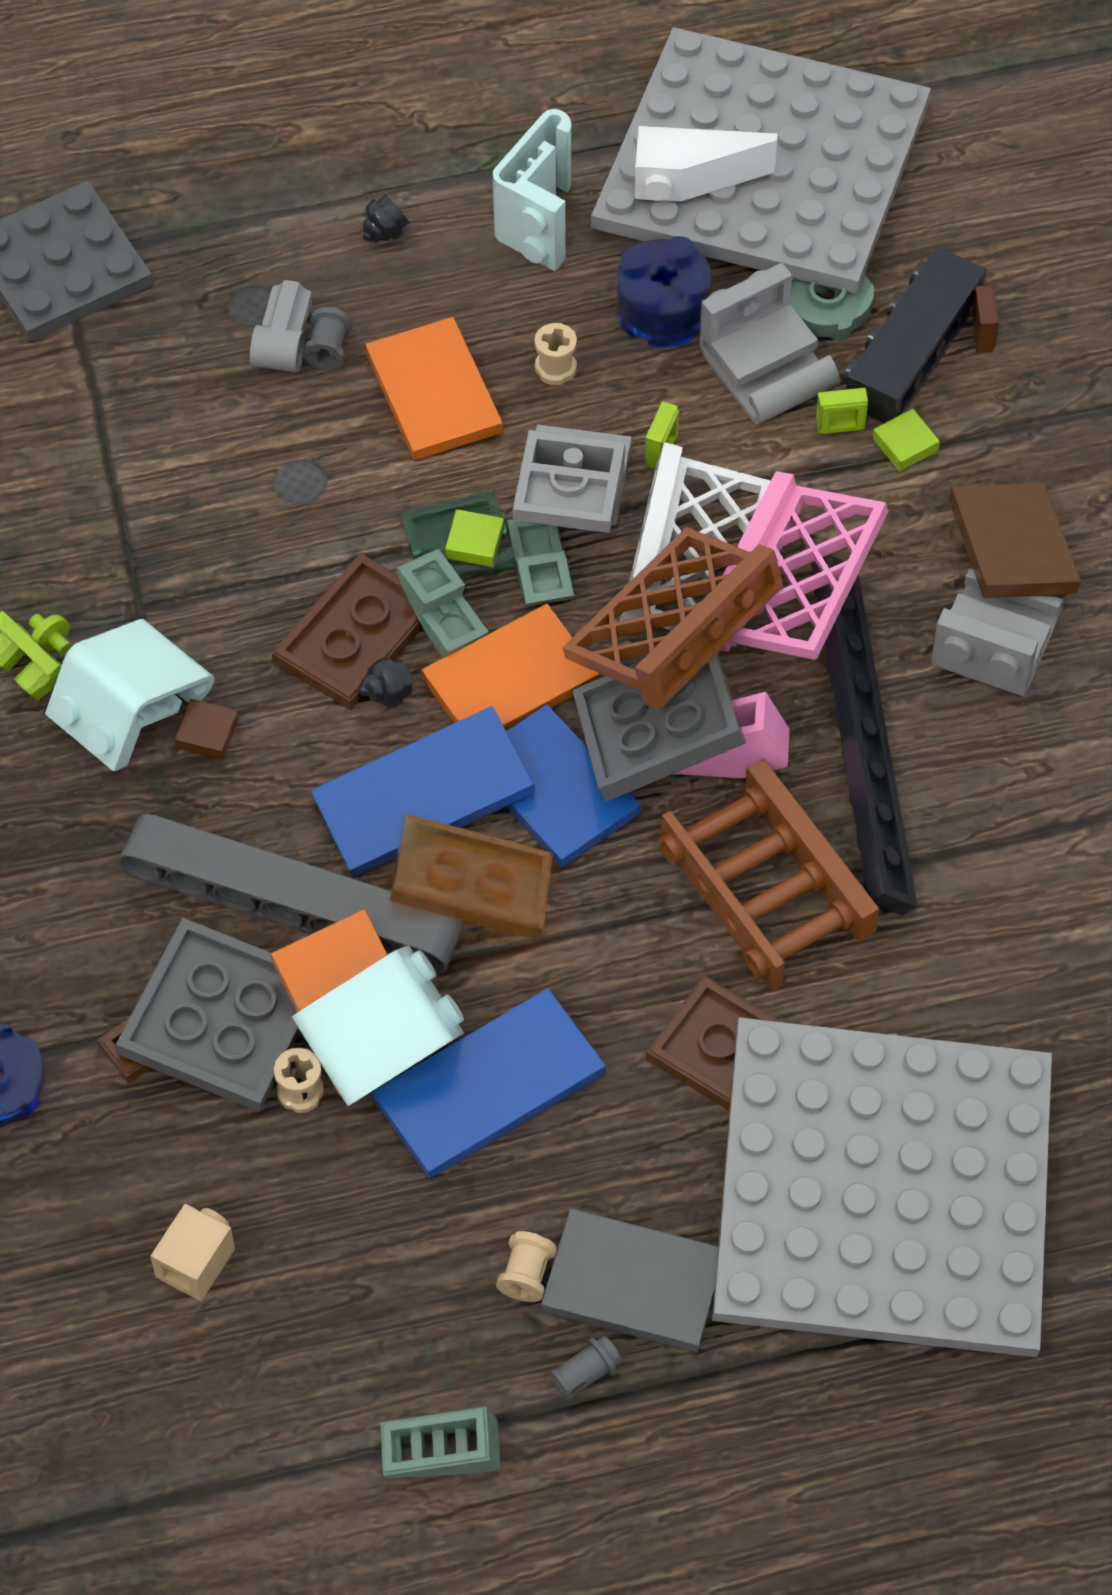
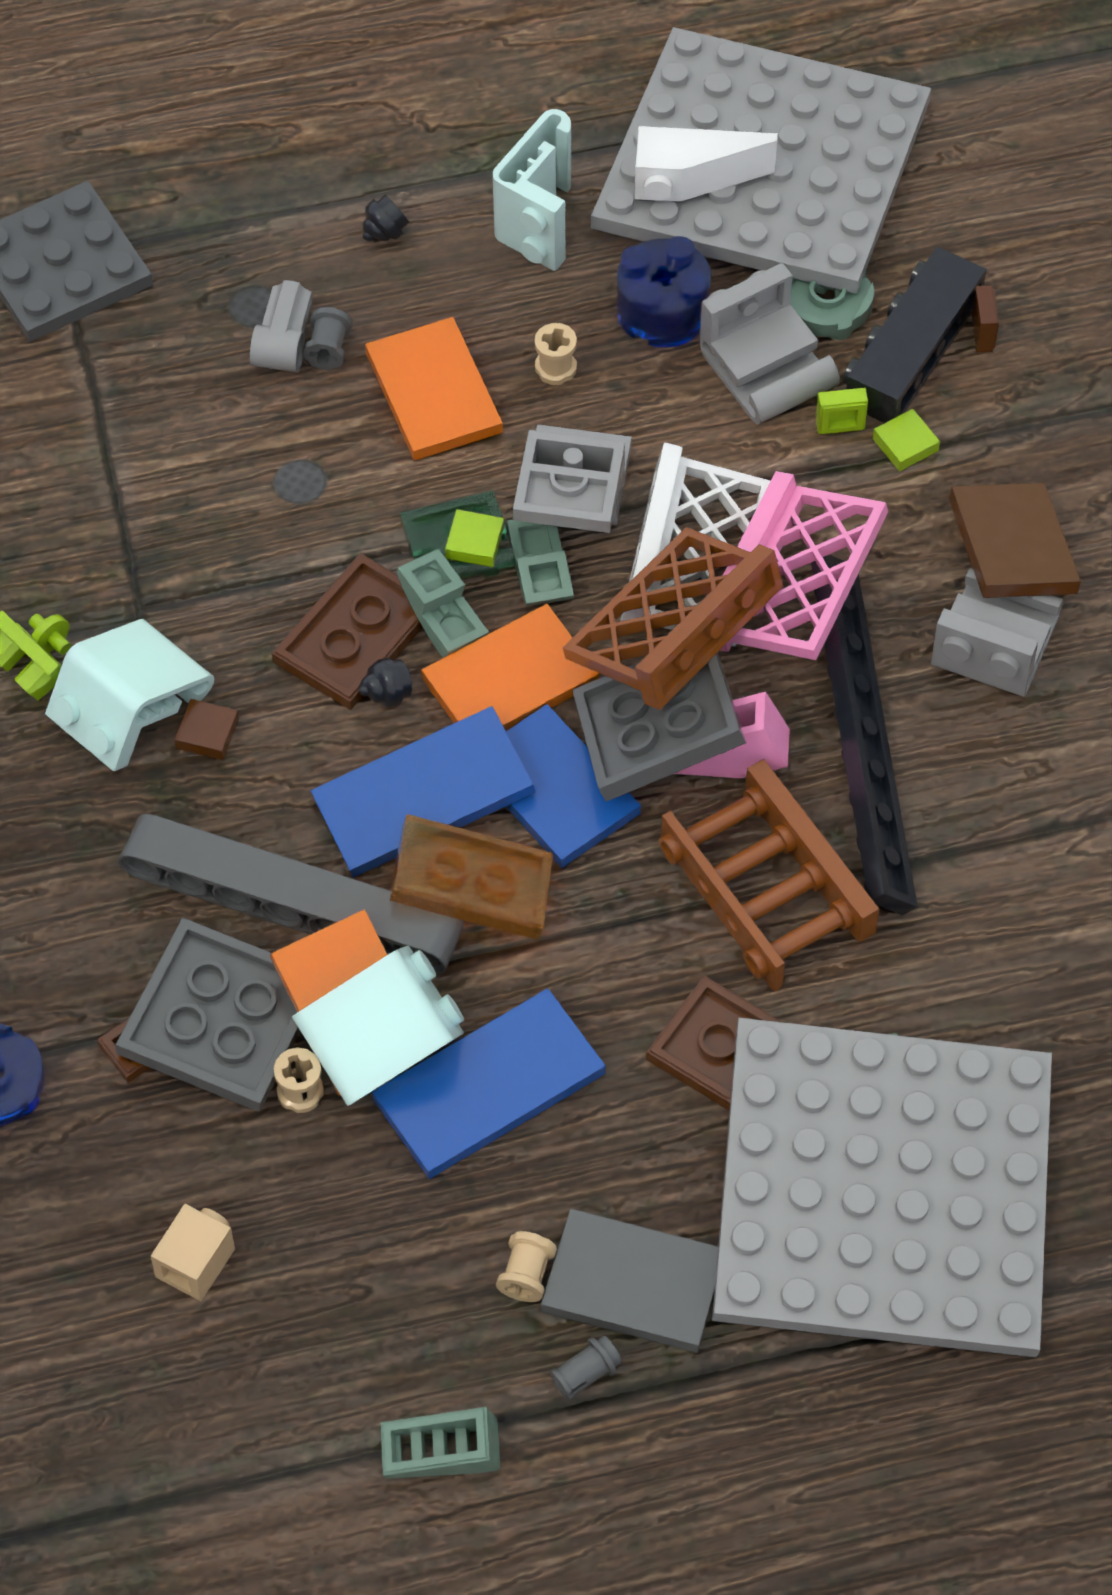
(663, 429): lime tile -> none

